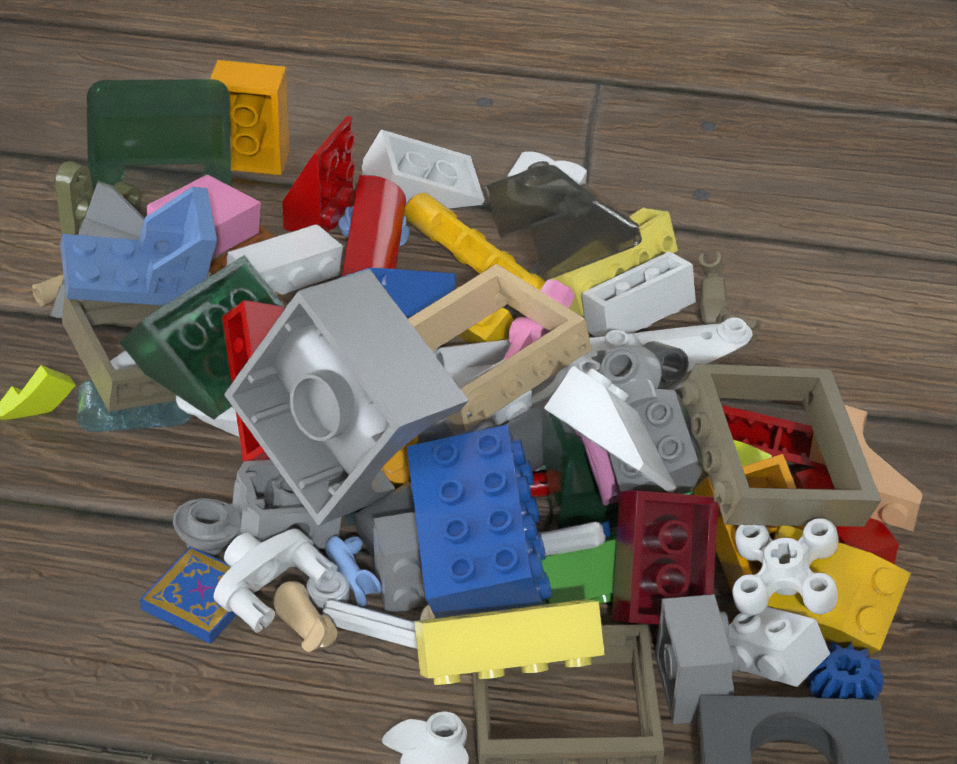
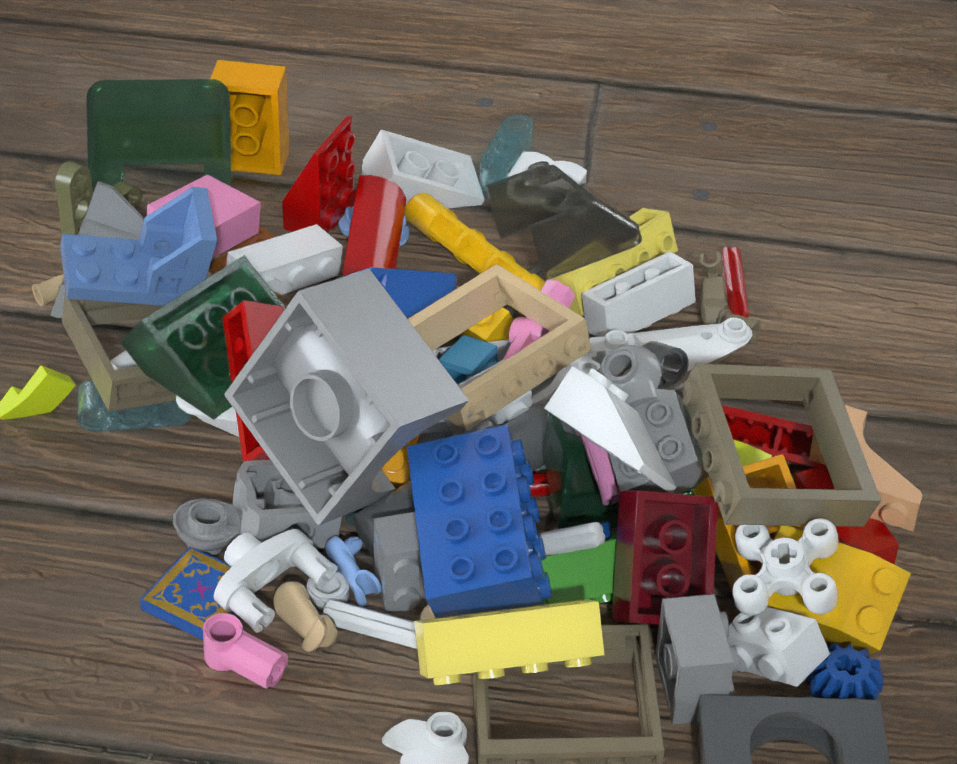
(234, 649): none -> bright pink piece
(468, 358): none -> dark azure brick
(505, 149): none -> clear light blue beam
(735, 281): none -> red axle

